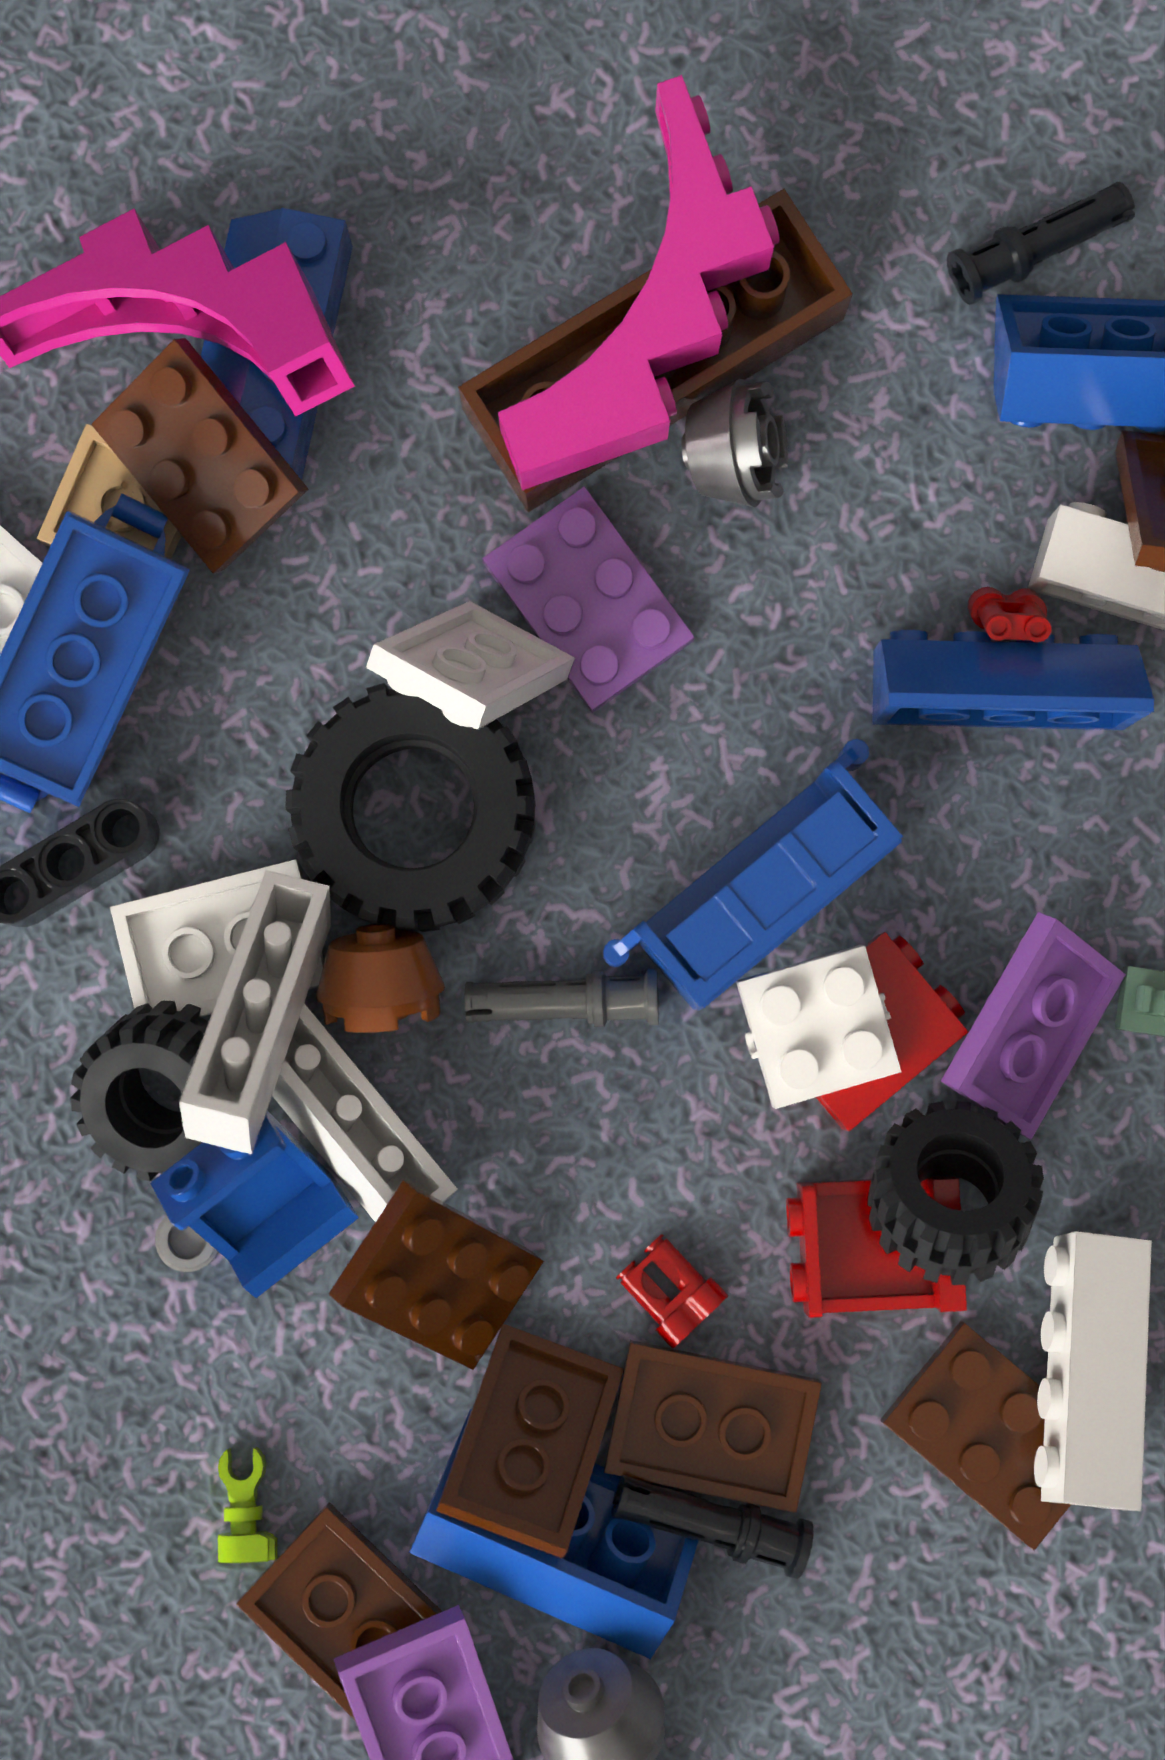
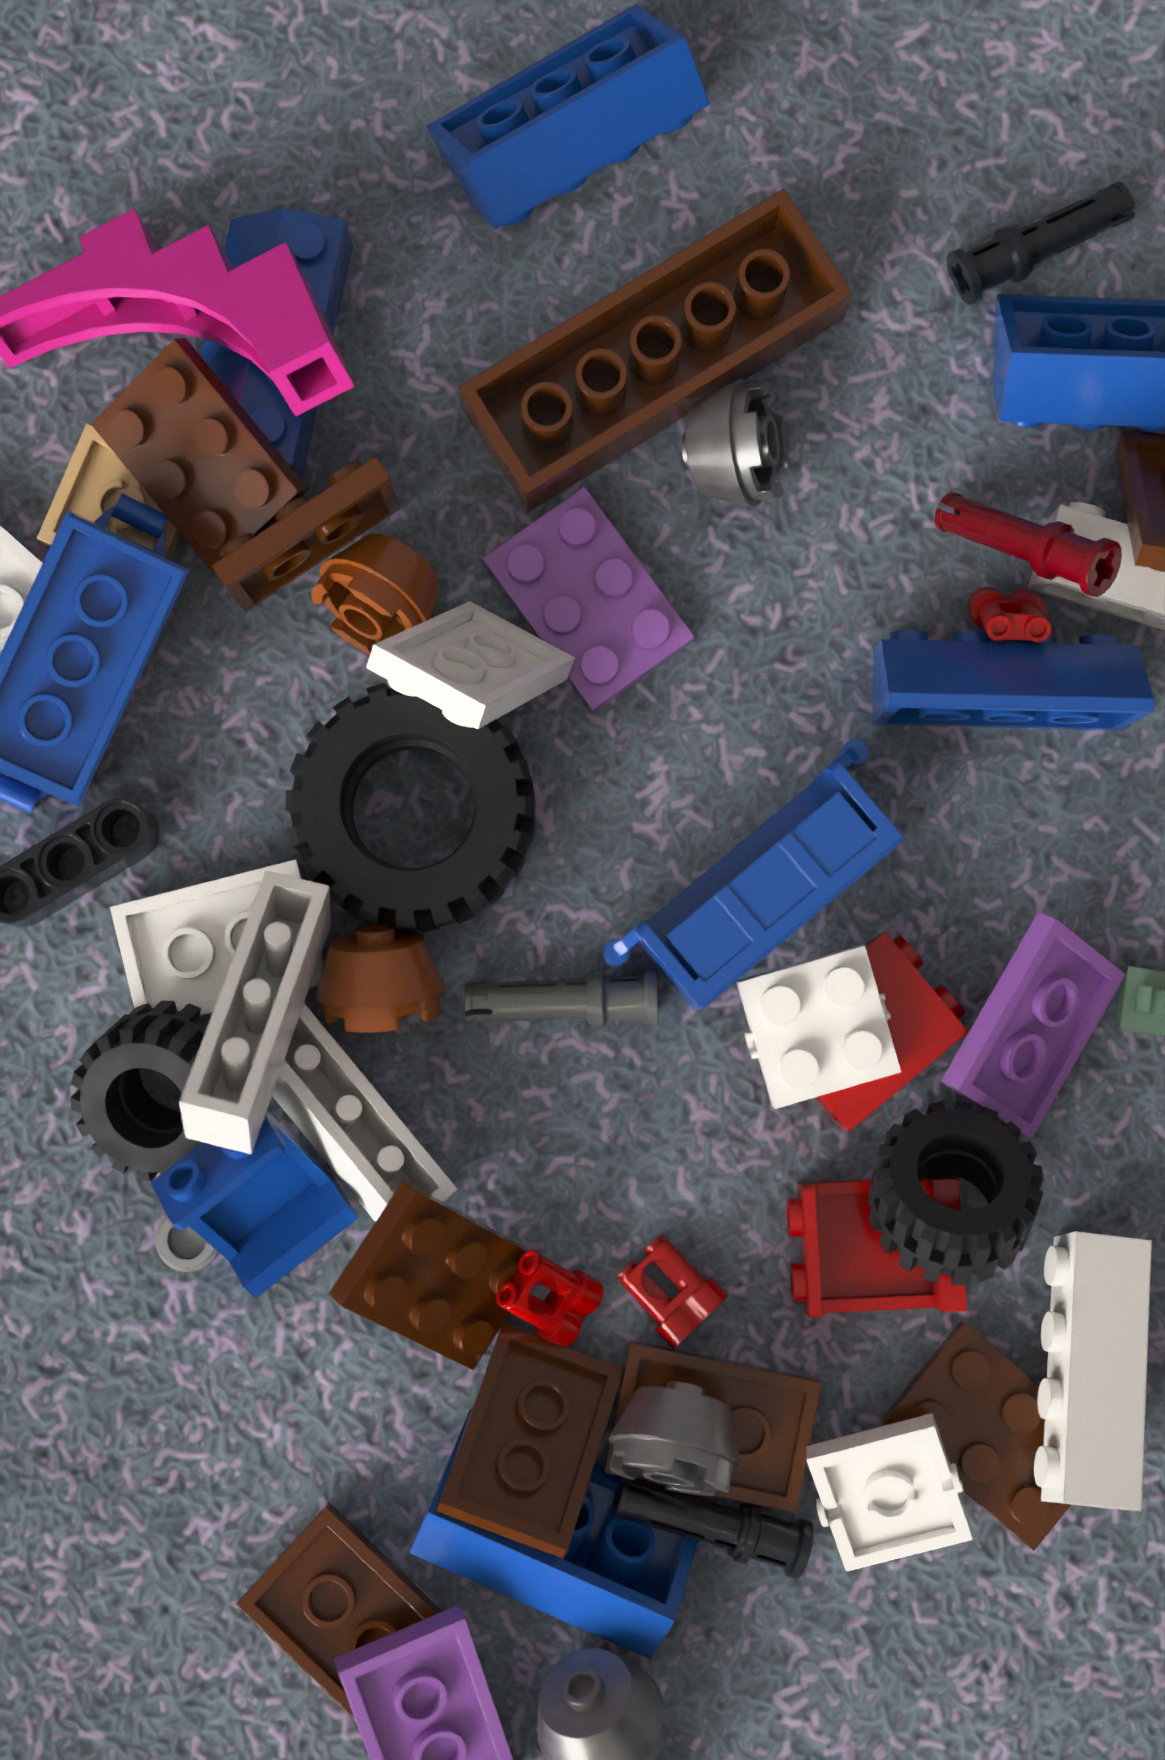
(244, 1542): lime piece -> none
(307, 533): none -> reddish brown plate
(376, 590): none -> dark orange cone
(563, 1310): none -> red piece
(570, 115): none -> blue slope
(676, 1439): none -> flat silver cone
(708, 242): dark pink arch -> none
(889, 1492): none -> white plate
(1050, 548): none -> dark red pin

